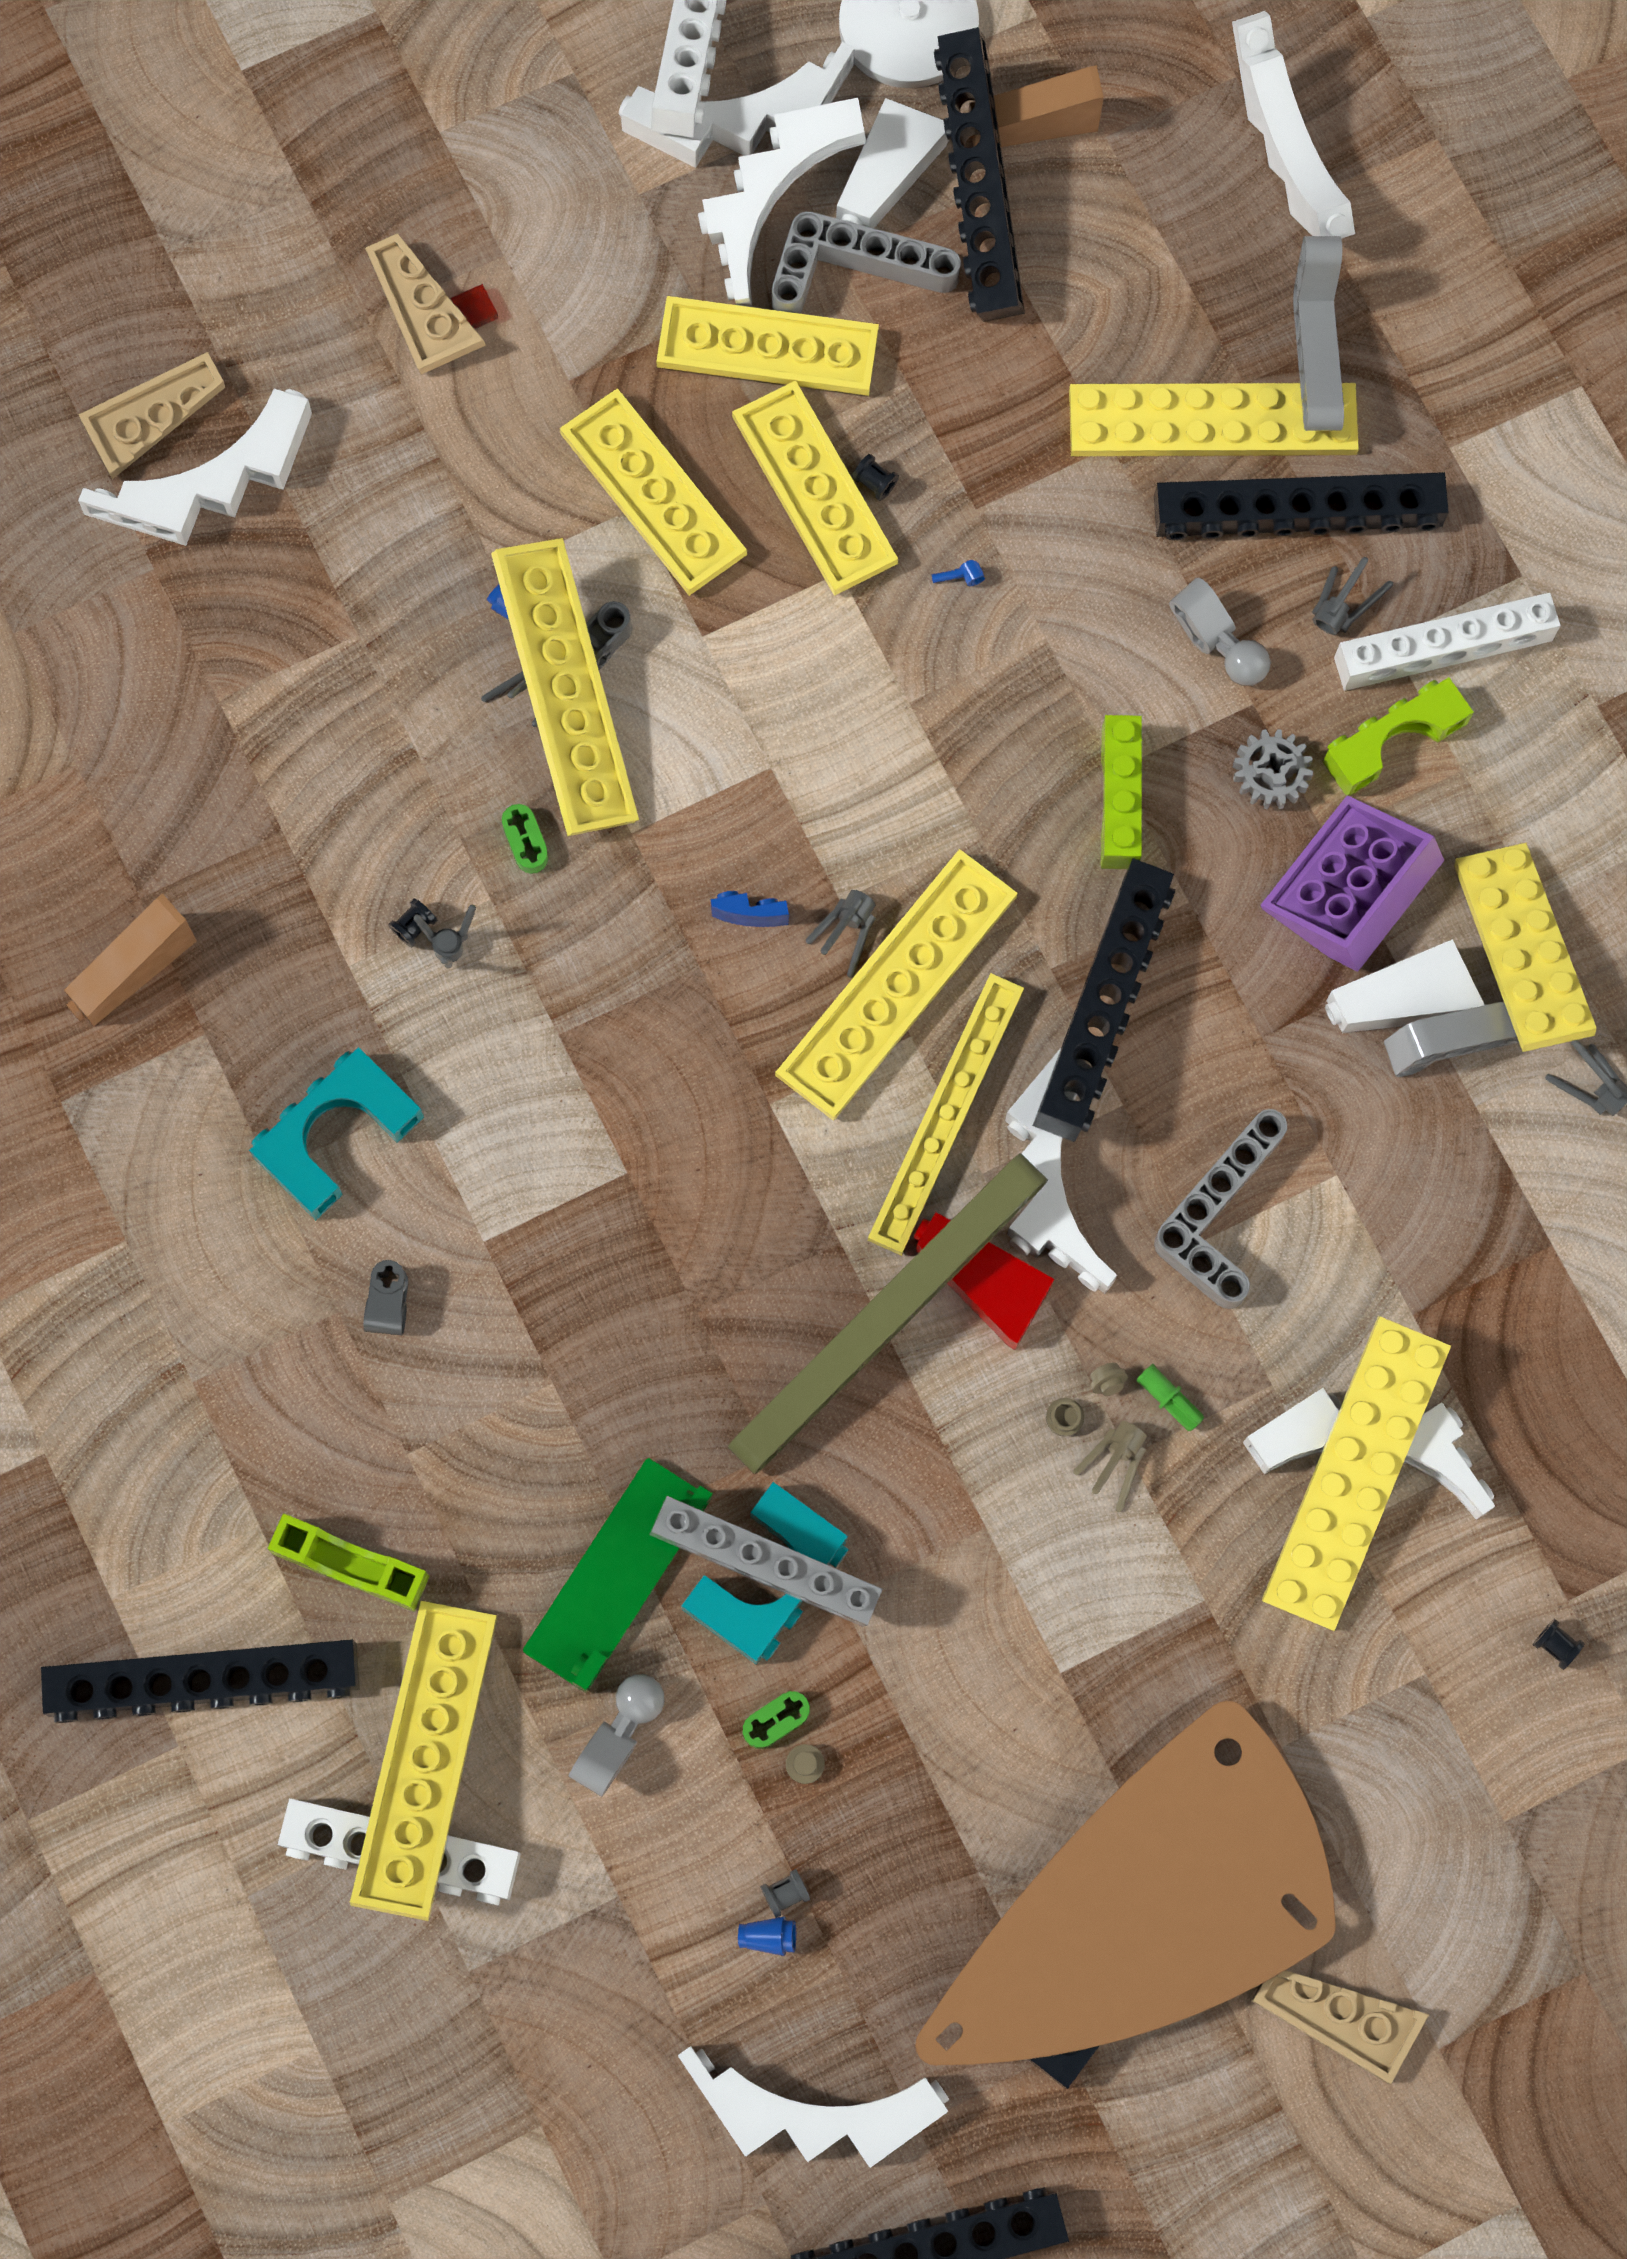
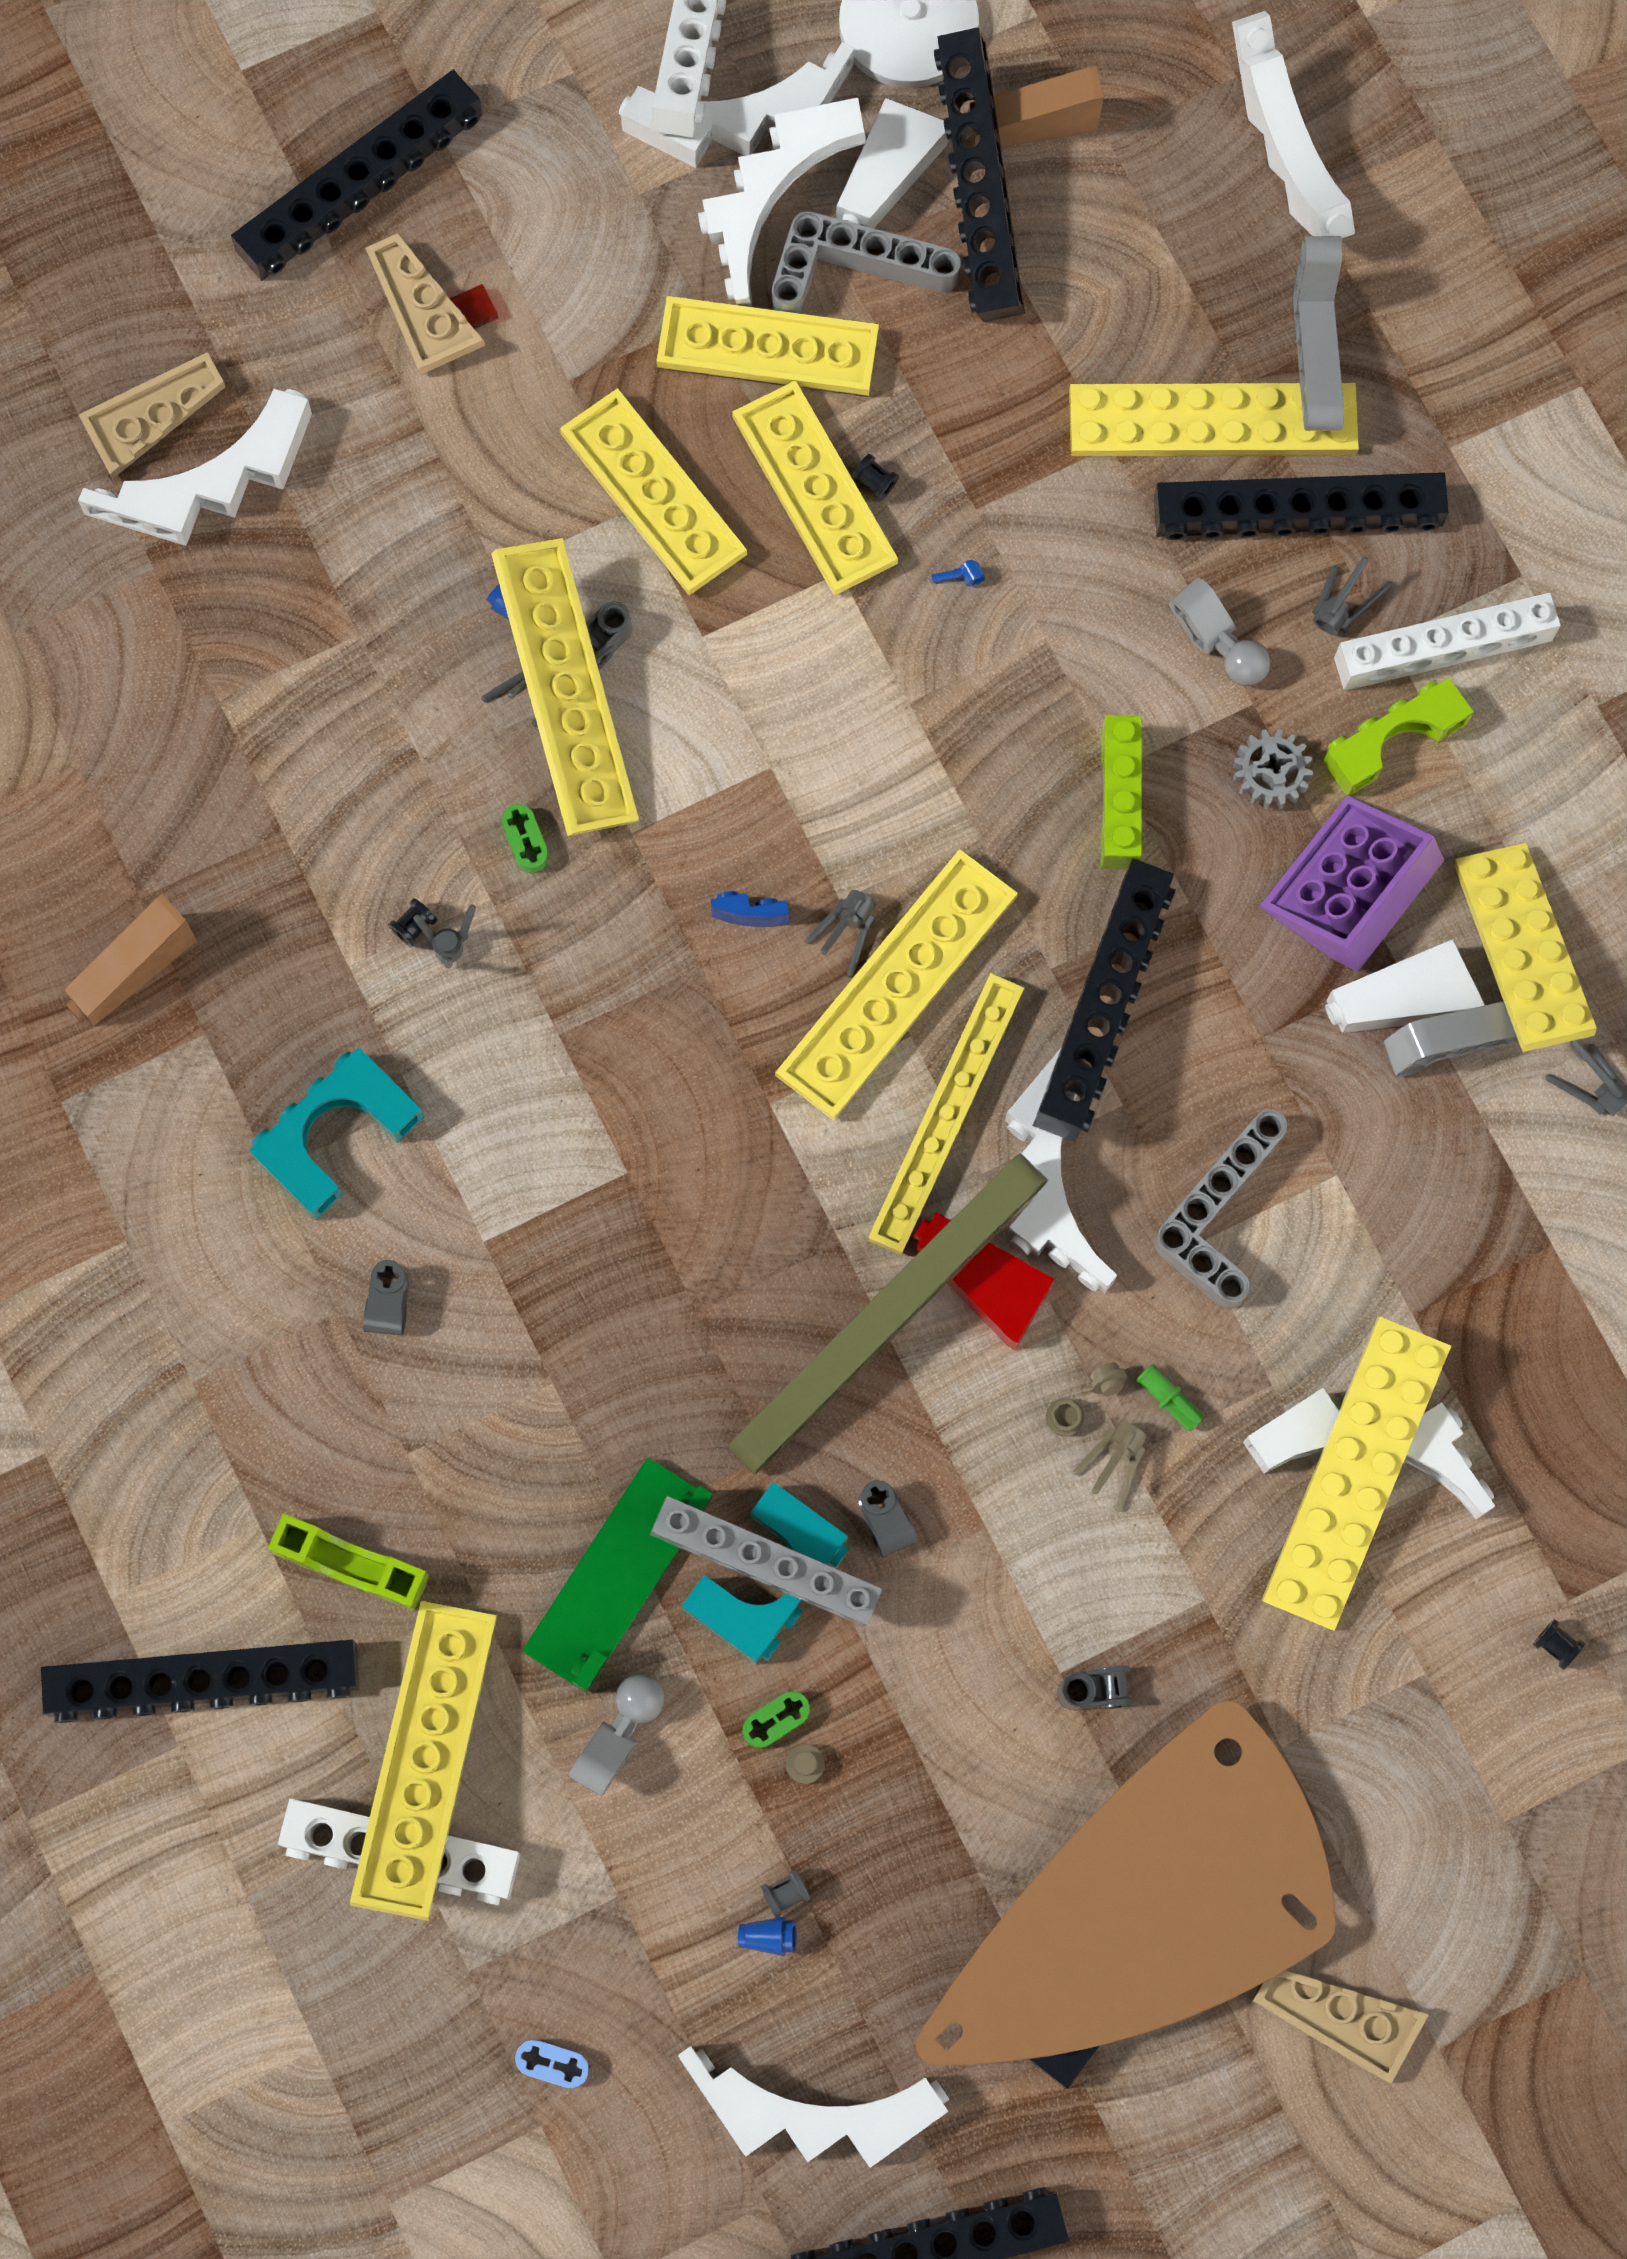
(364, 156): none -> black brick
(550, 2074): none -> light blue beam
(888, 1525): none -> dark grey piece
(1104, 1689): none -> dark grey piece

